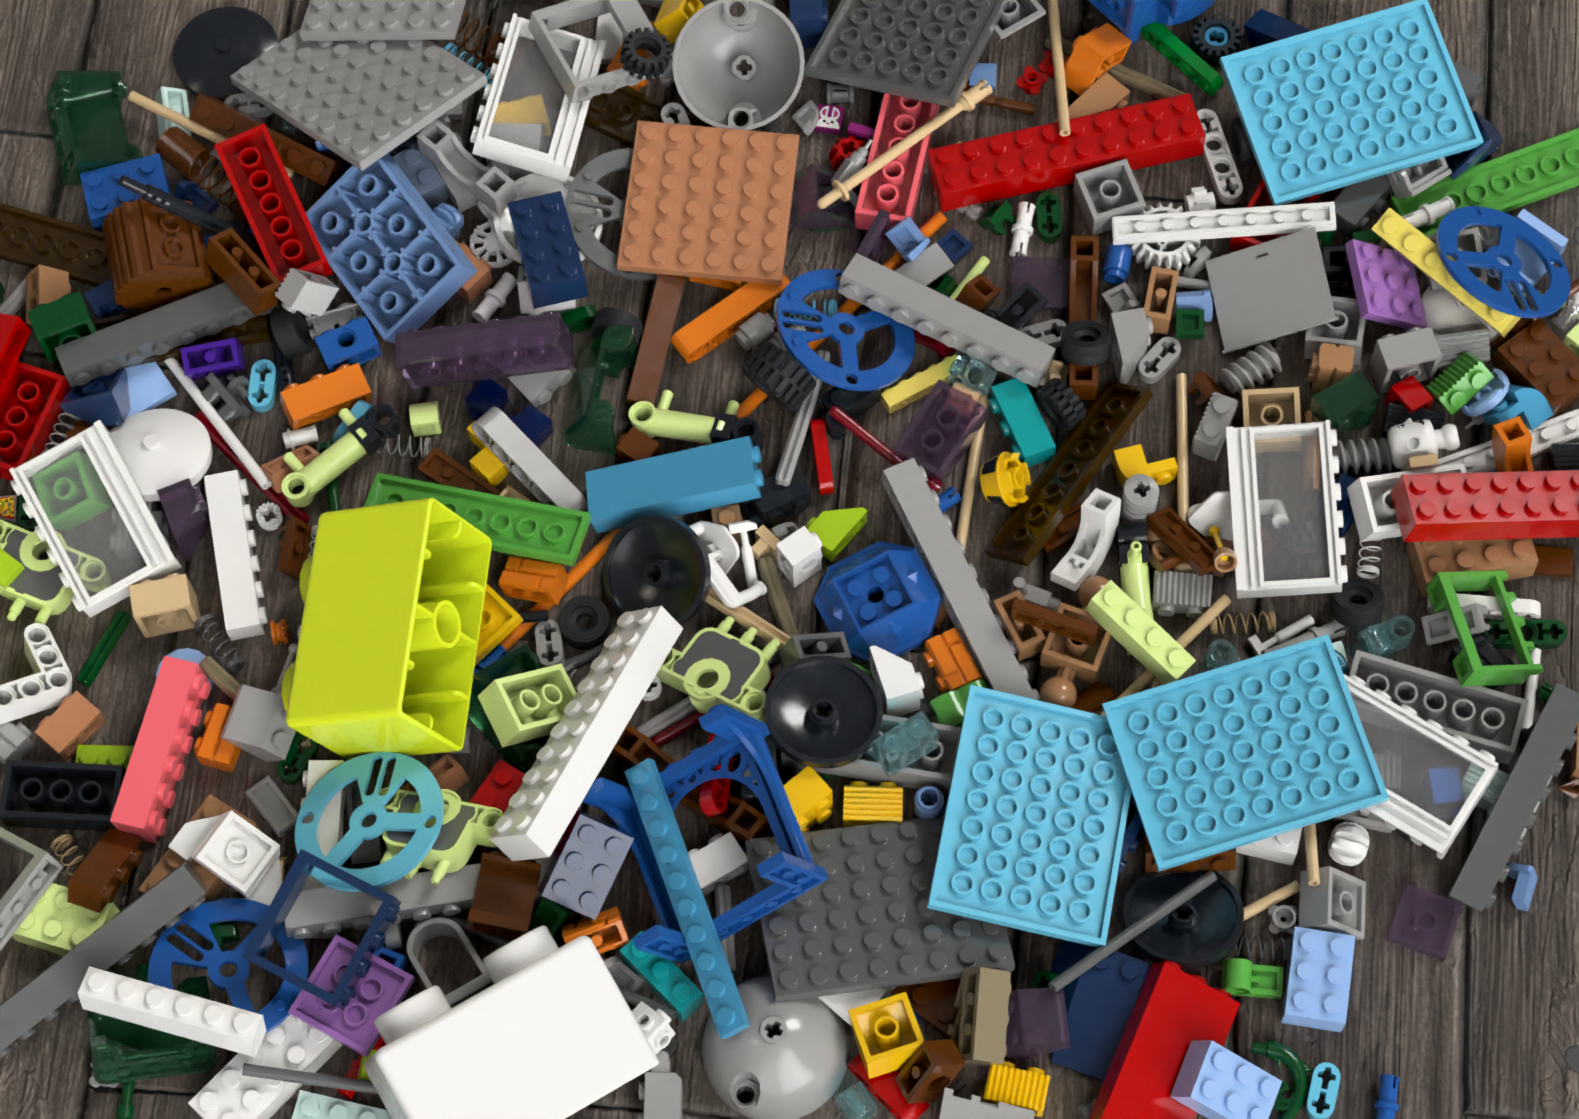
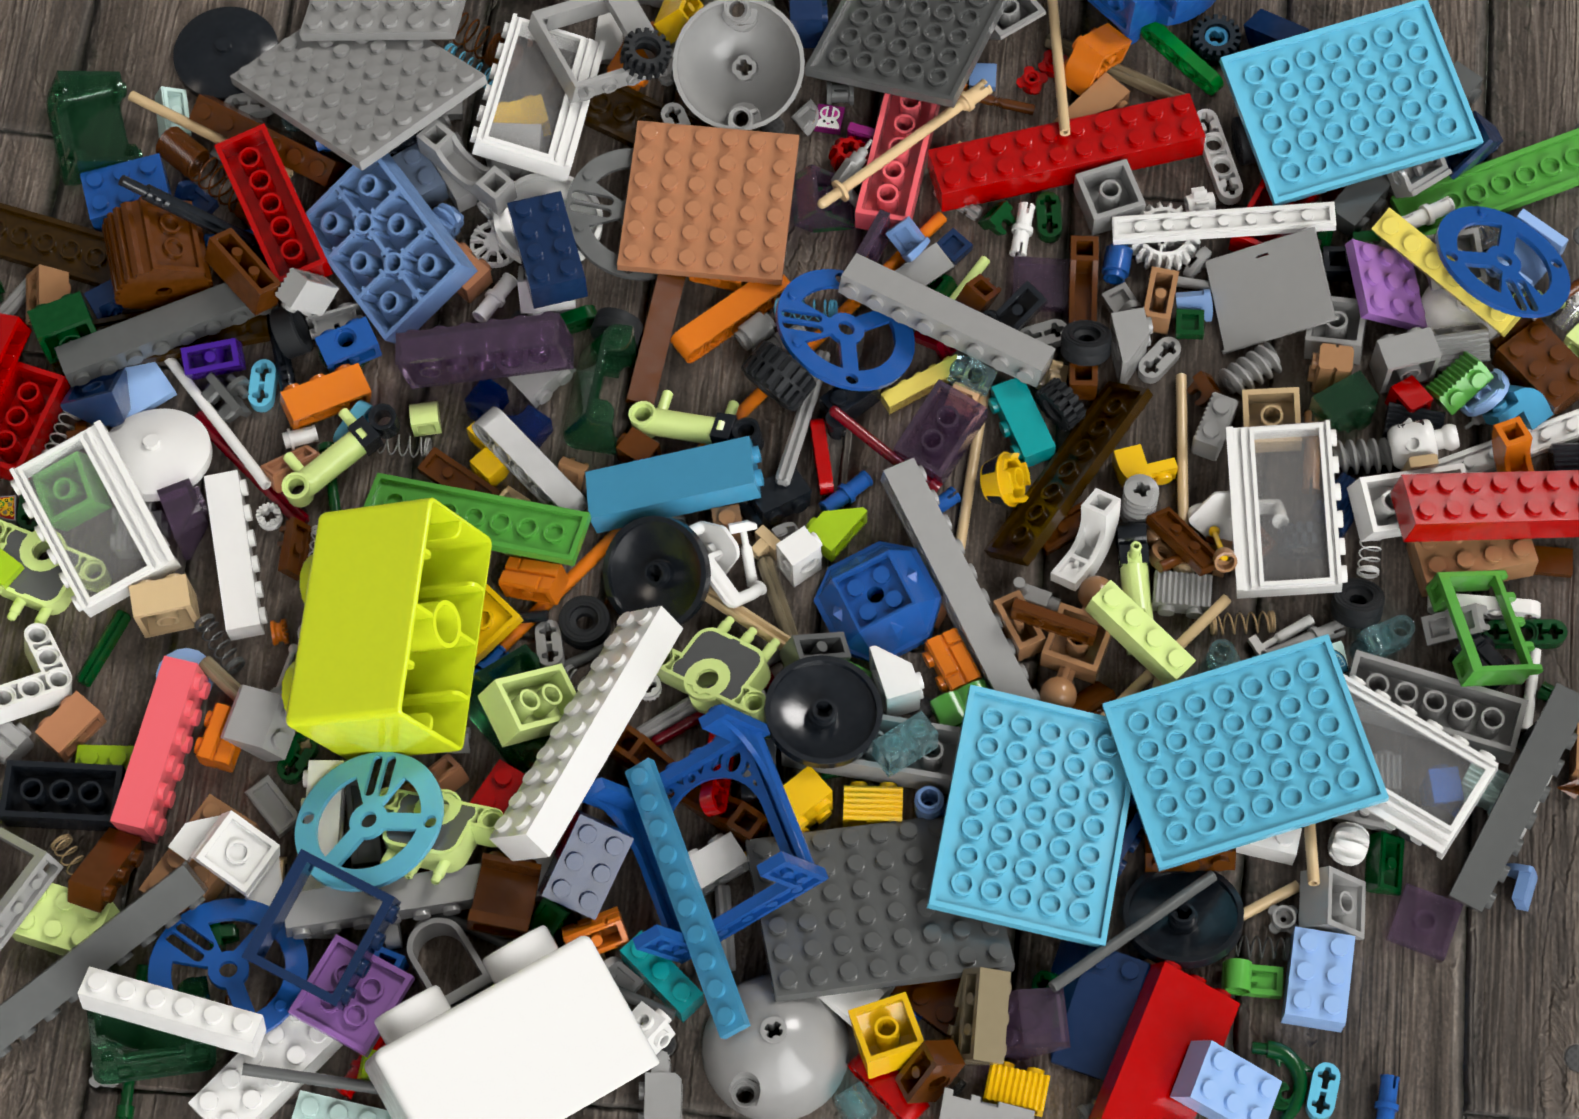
(574, 471): none -> medium nougat tile
(847, 492): none -> blue pin
(1384, 864): none -> dark green slope

